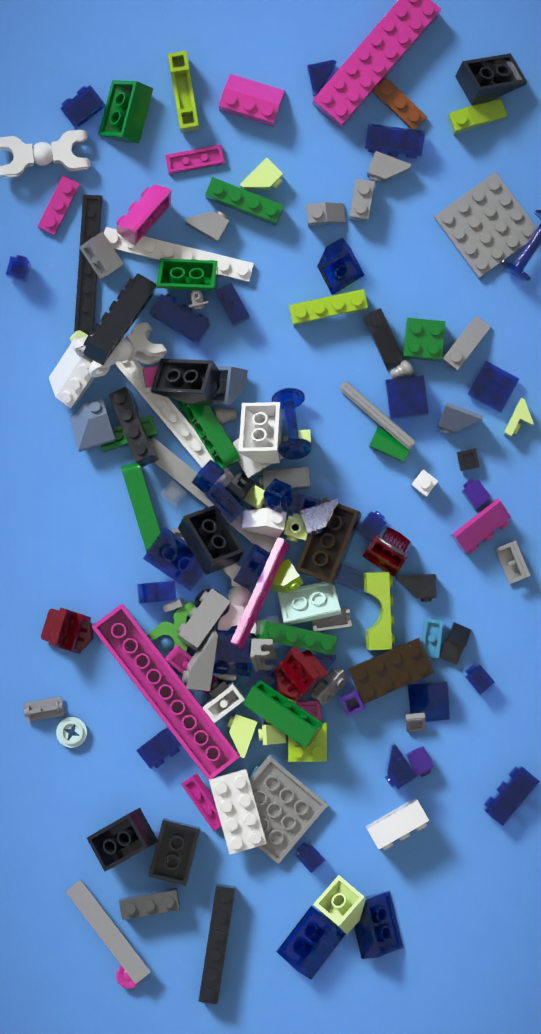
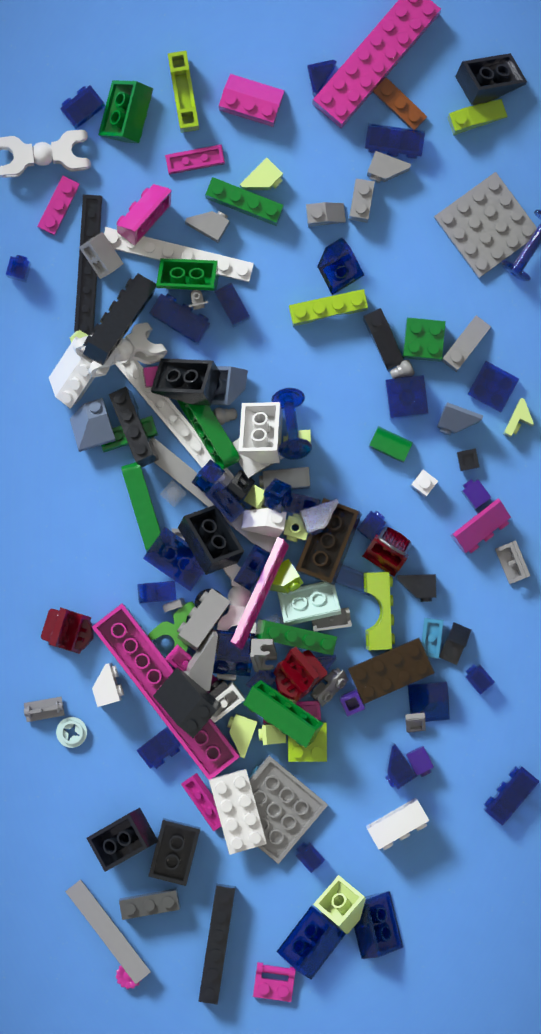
(106, 687): none -> white slope
(186, 702): none -> black slope
(274, 988): none -> dark pink plate
(377, 415): light grey axle -> none

